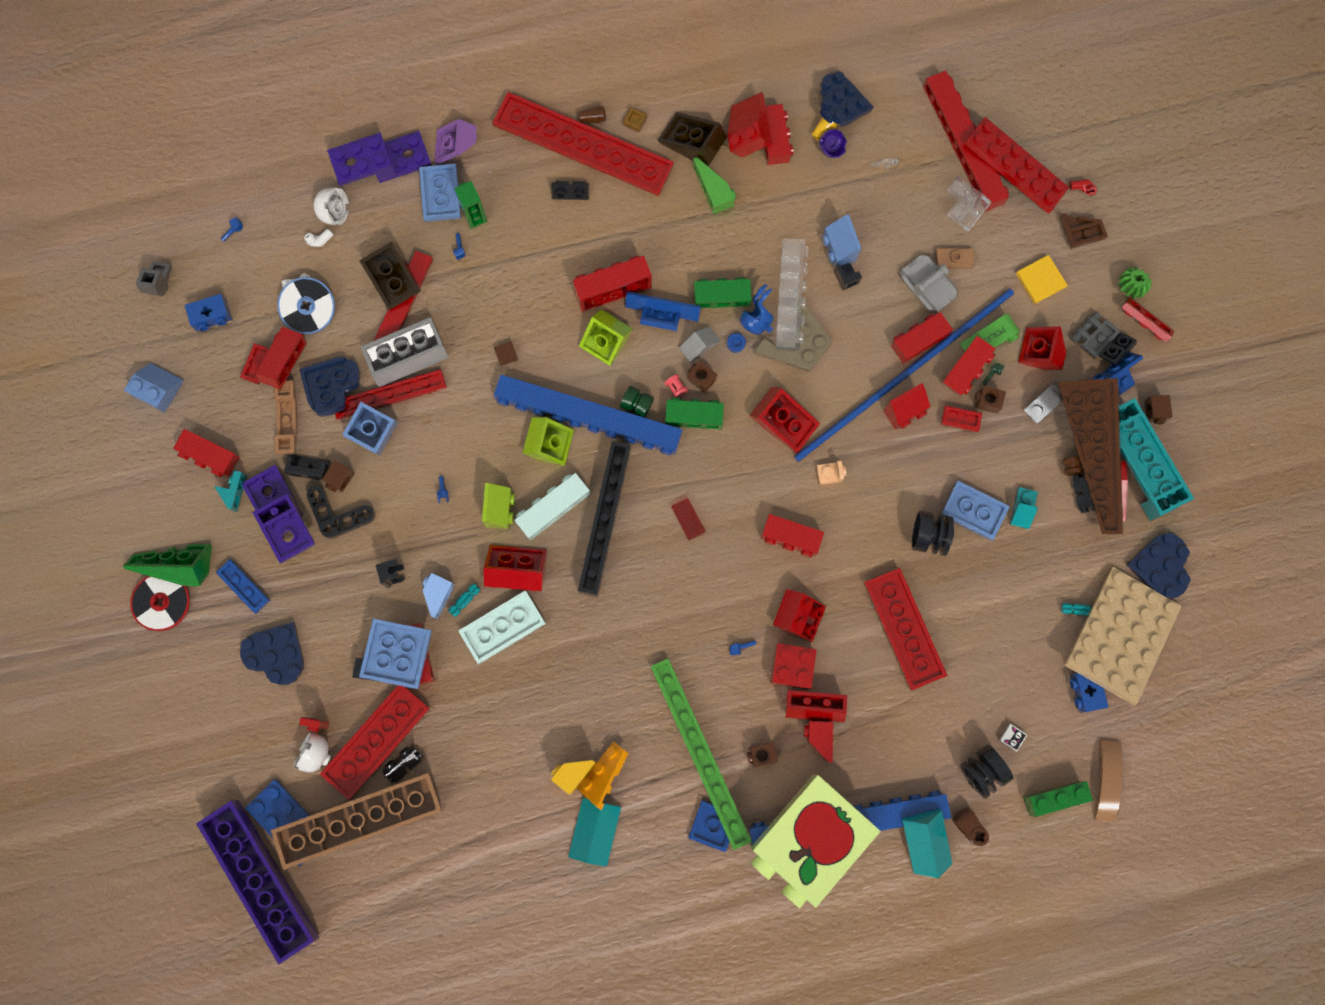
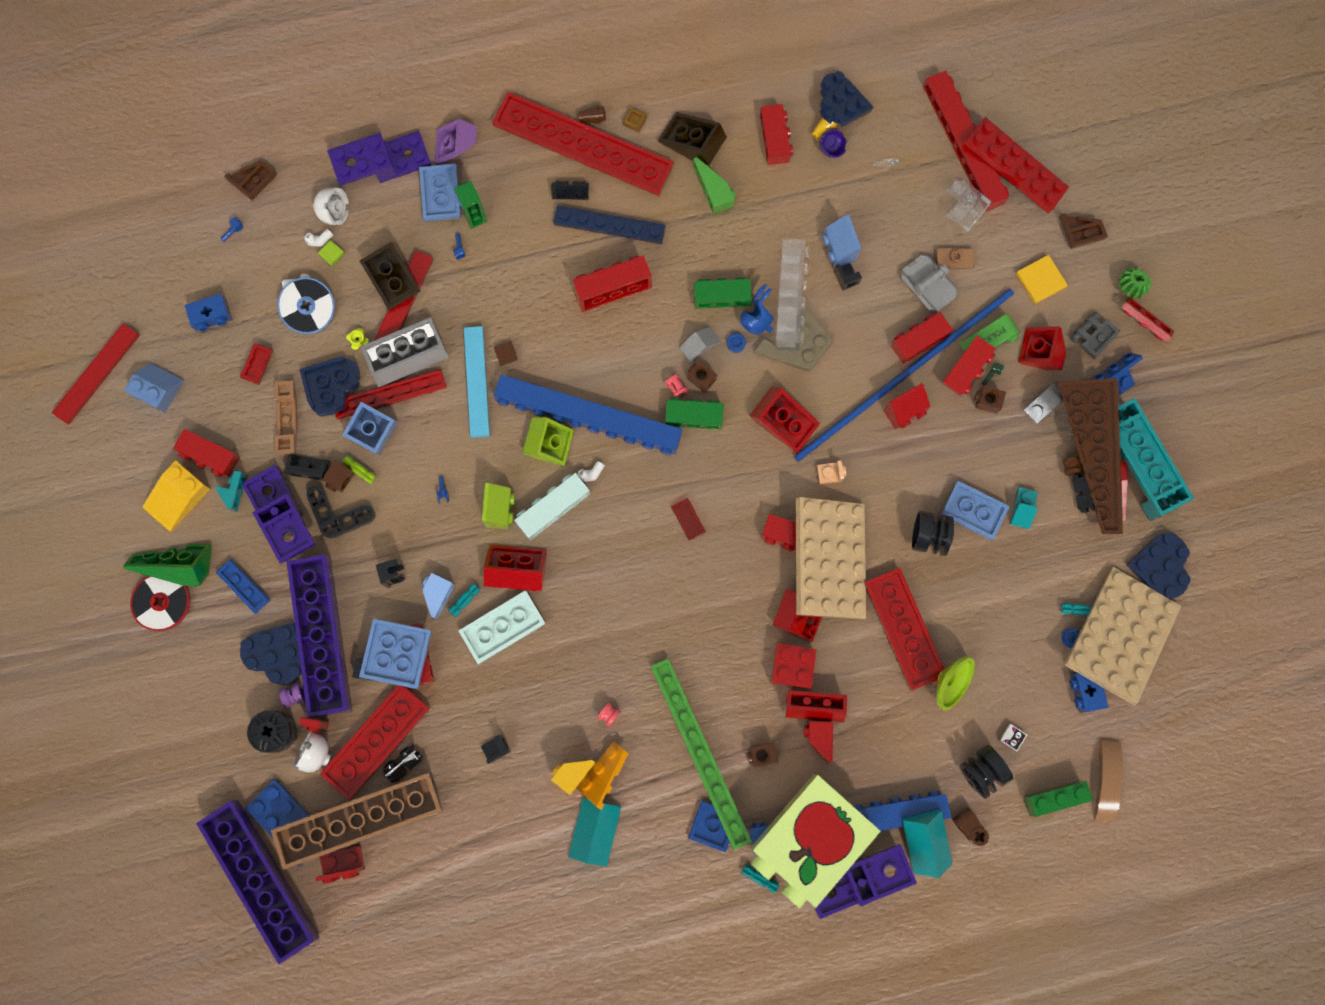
(95, 374): none -> red tile
(154, 279): flat silver brick -> none
(175, 495): none -> yellow slope
(252, 179): none -> reddish brown wing
(280, 358): red brick -> none
(281, 737): none -> black wheel
(292, 695): none -> medium lavender wheel
(319, 636): none -> dark purple brick
(331, 253): none -> lime tile
(343, 863): none -> red bracket
(358, 333): none -> neon yellow plate
(358, 469): none -> lime axle
(476, 382): none -> medium azure tile
(495, 749): none -> black panel
(591, 475): none -> white arm
(604, 519): black brick -> none
(605, 337): lime slope -> none
(608, 714): none -> coral wheel
(609, 224): none -> dark blue plate
(636, 401): dark green wheel -> none
(661, 312): blue bracket -> none
(735, 649): blue hand -> none
(749, 126): red slope -> none
(757, 877): none -> teal axle
(830, 559): none -> tan plate
(867, 881): none -> dark purple bracket
(954, 682): none -> lime dish
(961, 418): red plate -> none
(1069, 637): none -> blue plate
(1084, 185): red arm -> none
(1118, 348): black slope -> none
(1158, 409): reddish brown brick -> none

